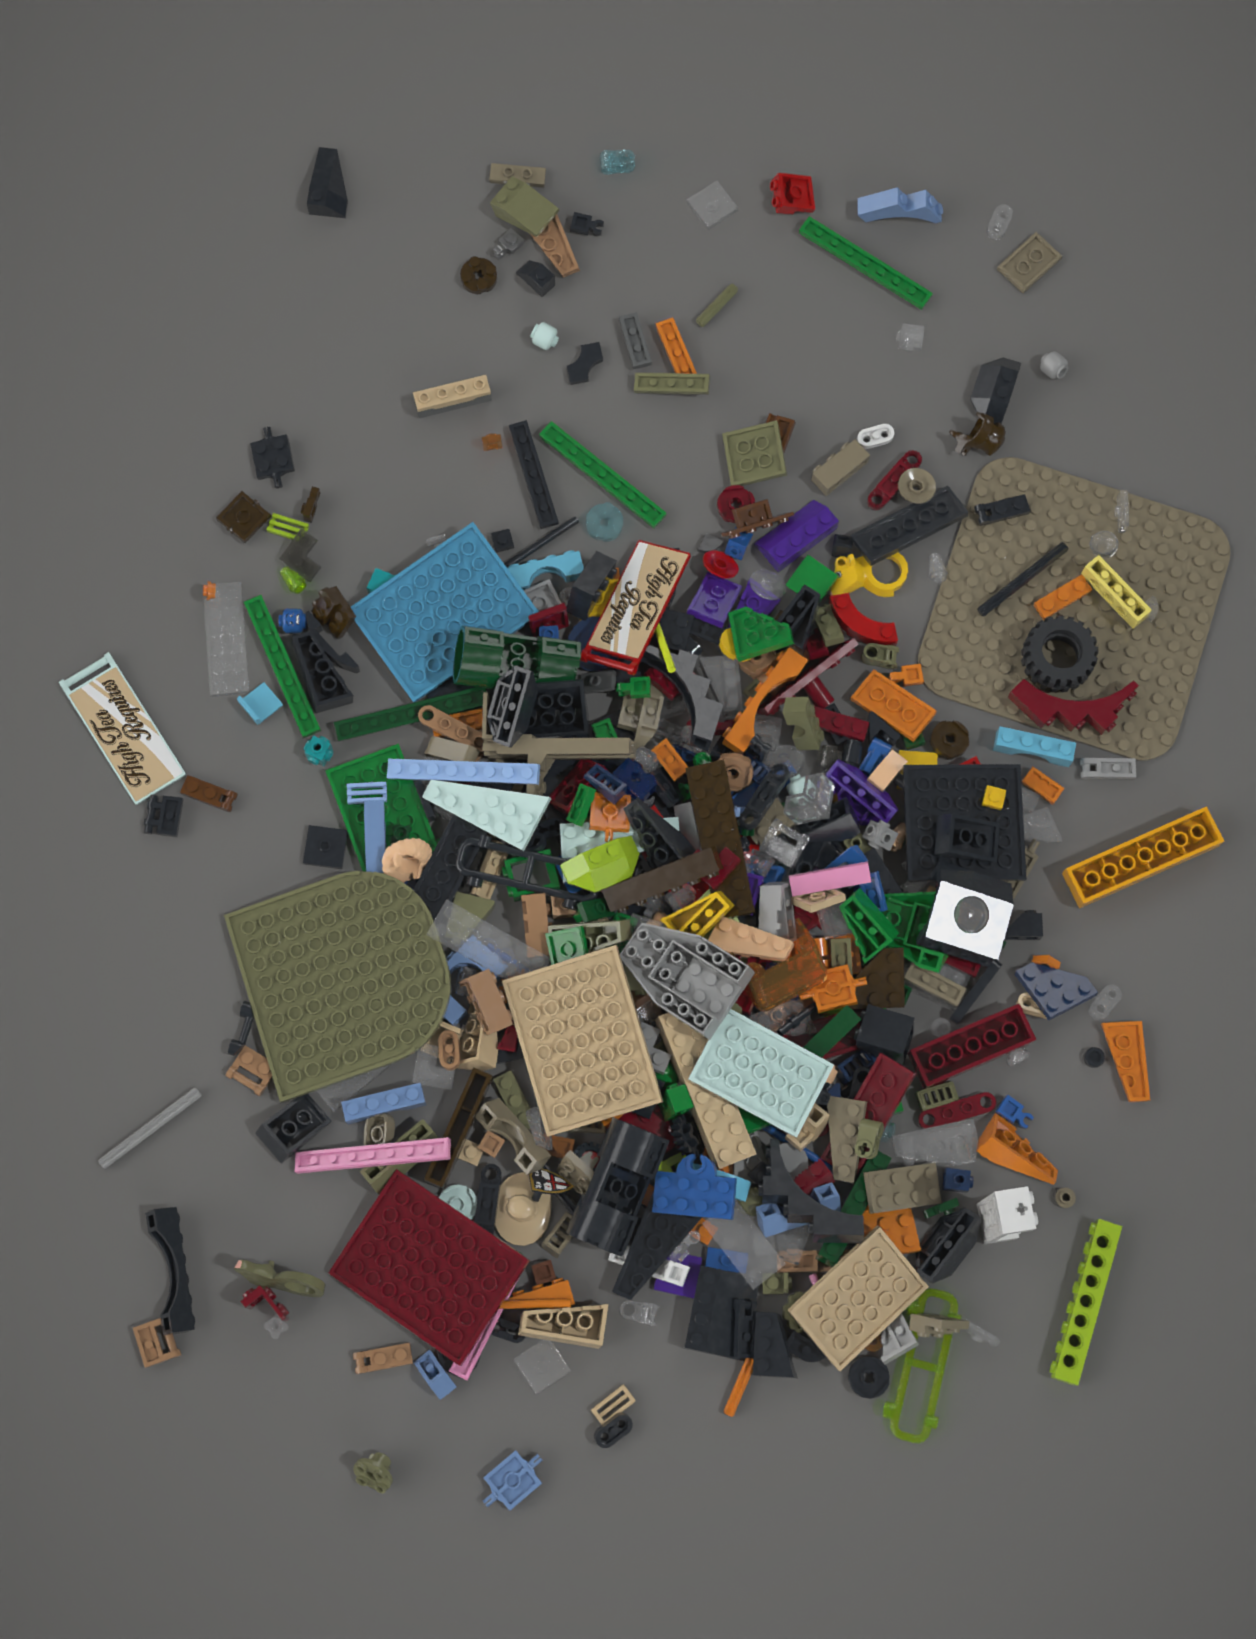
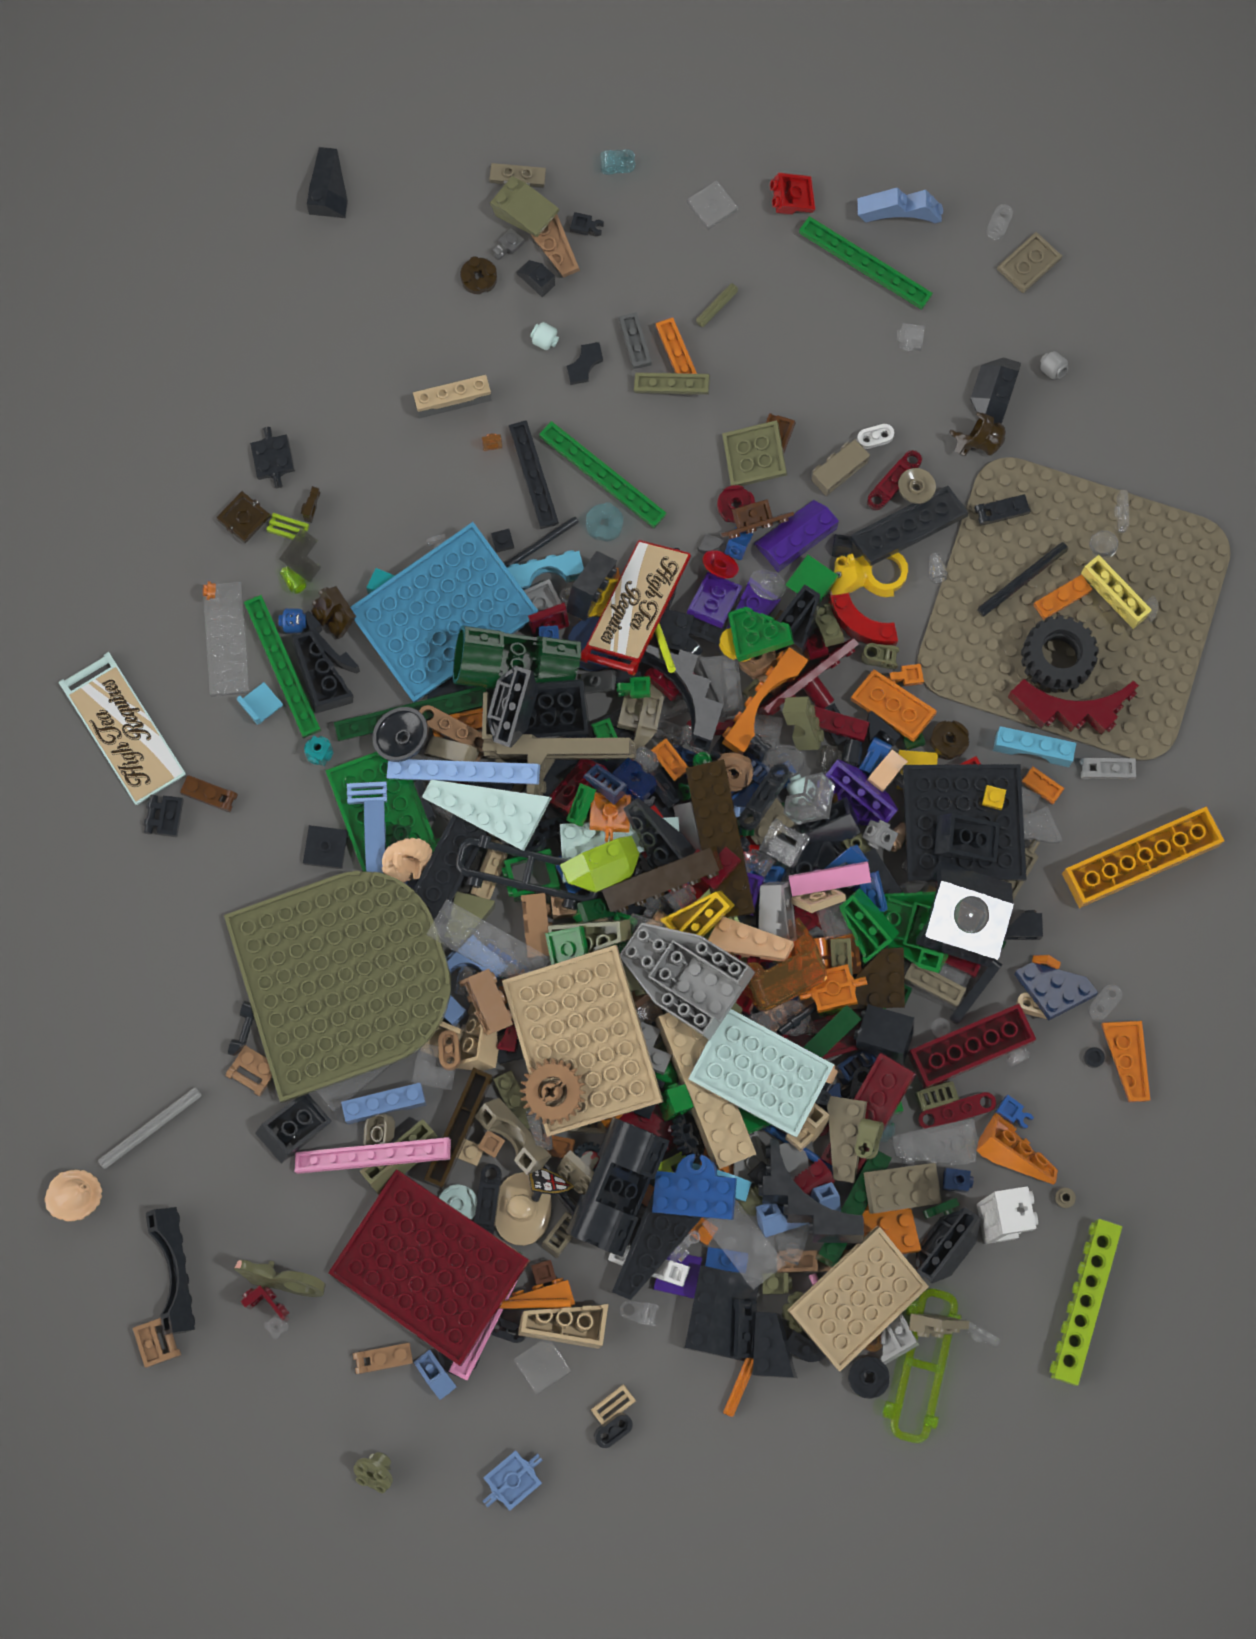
(73, 1195): none -> light nougat piece
(395, 728): none -> black dish
(567, 1078): none -> medium nougat gear

